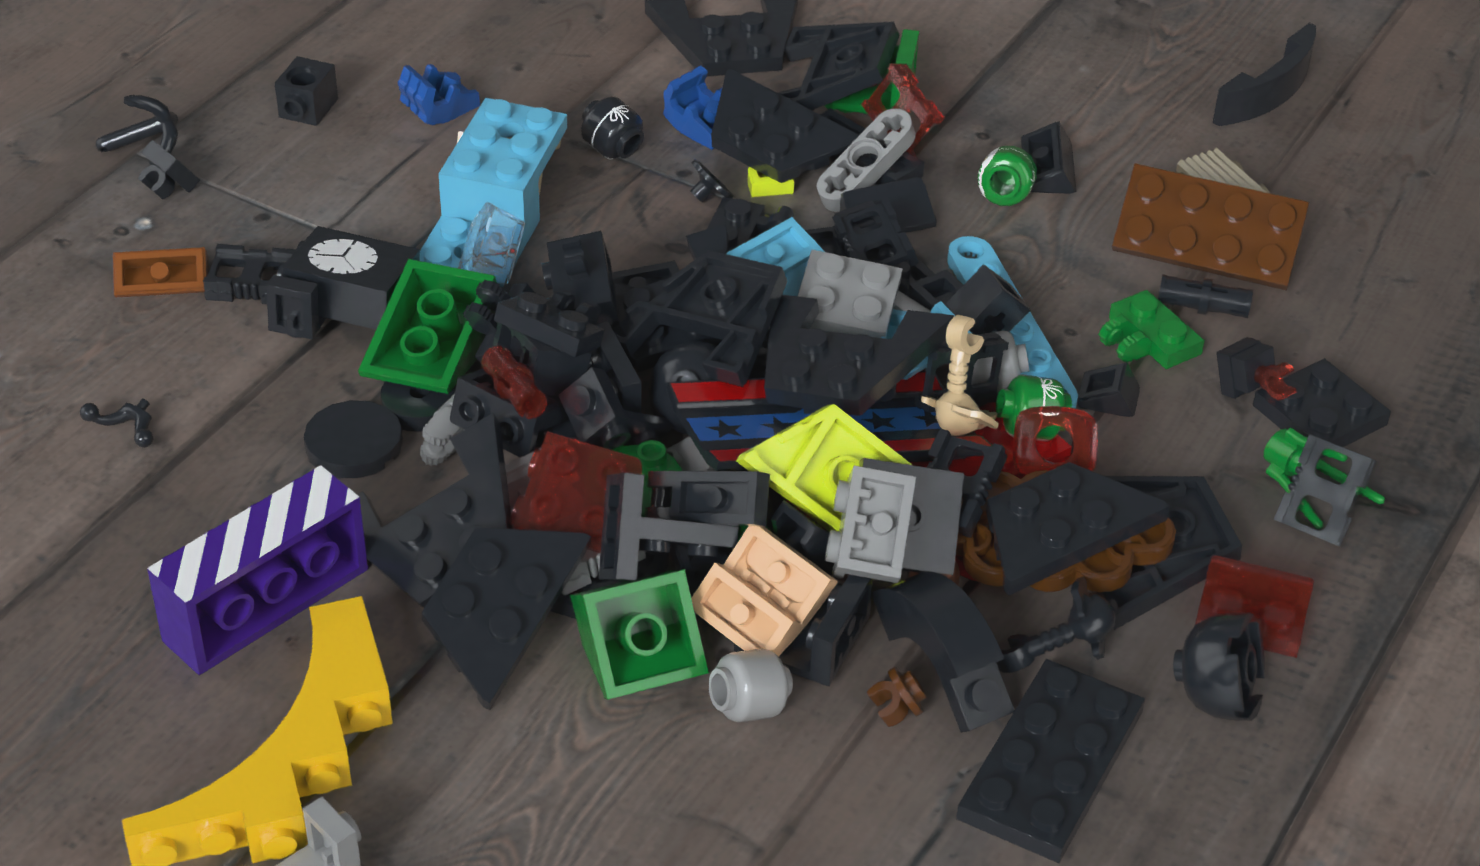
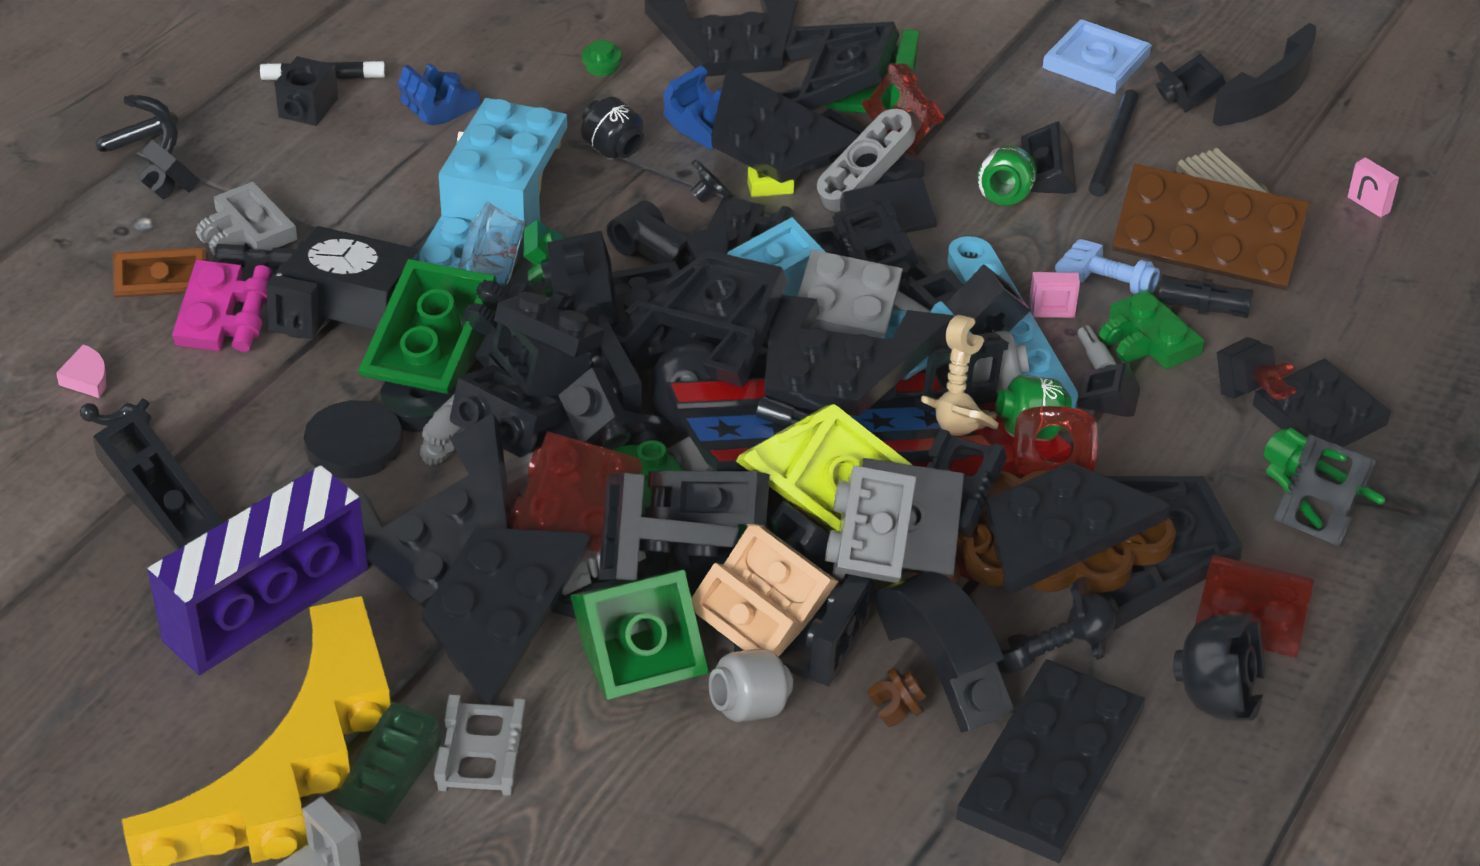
(84, 372): none -> bright pink tile
(154, 480): none -> black slope
(209, 306): none -> dark pink plate
(247, 218): none -> light grey hinge
(363, 69): none -> bar
(400, 730): none -> clear green slope
(460, 744): none -> light grey piece
(514, 382): clear red pin -> none
(535, 250): none -> green plate
(601, 57): none -> green plate
(645, 231): none -> black piece
(778, 412): none -> black pin
(1054, 294): none -> bright pink tile
(1087, 258): none -> light blue hinge
(1095, 350): none -> light grey pin
(1097, 56): none -> light blue tile
(1113, 143): none -> black bar
(1189, 83): none -> black bracket
(1373, 187): none -> bright pink tile

